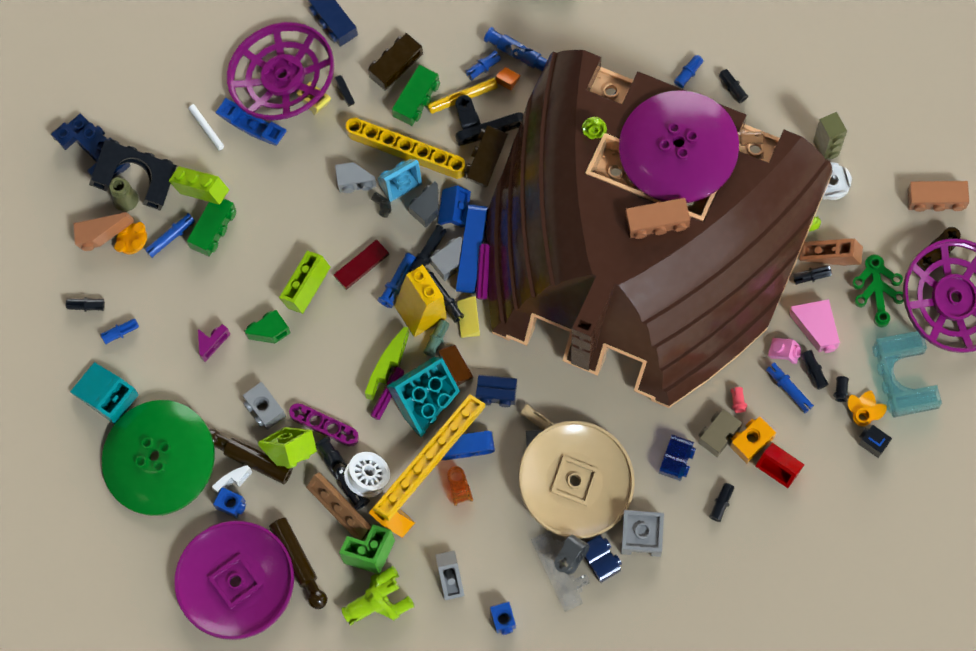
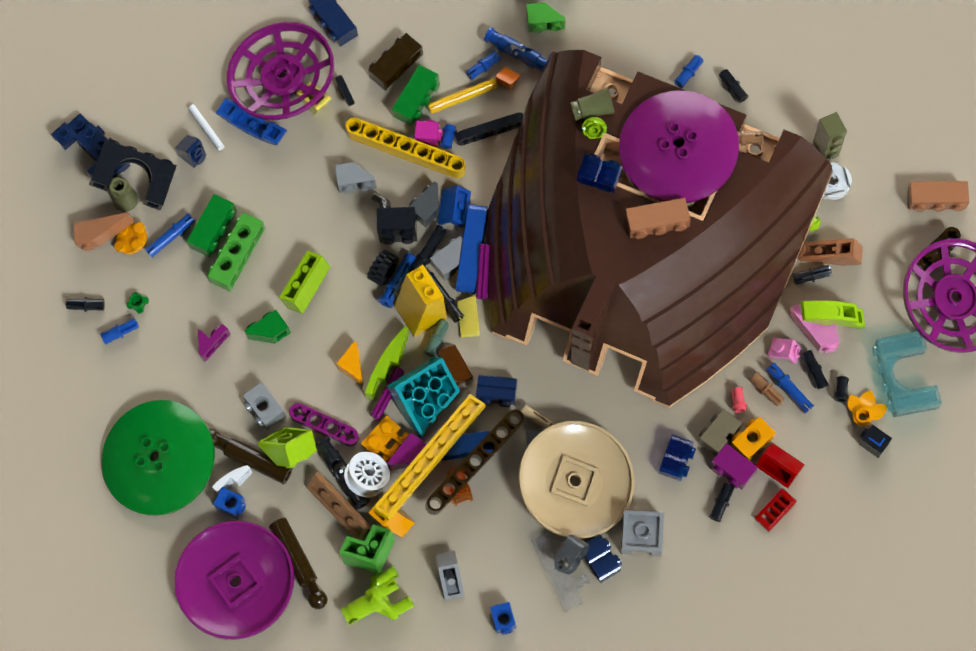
(105, 392): teal slope -> none
(136, 297): none -> green plate
(191, 150): none -> dark blue slope
(199, 185): lime brick -> none
(227, 278): none -> bright green brick
(351, 364): none -> light orange slope
(361, 264): dark red tile -> none
(382, 436): none -> light orange plate
(383, 267): none -> black tyre
(397, 225): none -> black brick
(400, 179): medium azure slope -> none
(406, 452): none -> magenta slope
(428, 132): none -> dark pink brick
(448, 135): none -> blue pin
(467, 116): black piece -> none
(470, 470): none -> dark brown beam
(485, 156): dark brown brick -> none
(543, 18): none -> bright green slope
(593, 105): none -> olive plant
(599, 173): none -> clear blue brick
(733, 467): none -> magenta brick
(767, 389): none -> medium nougat axle
(791, 503): none -> red slope
(832, 313): none -> lime slope
(878, 287): green plant -> none

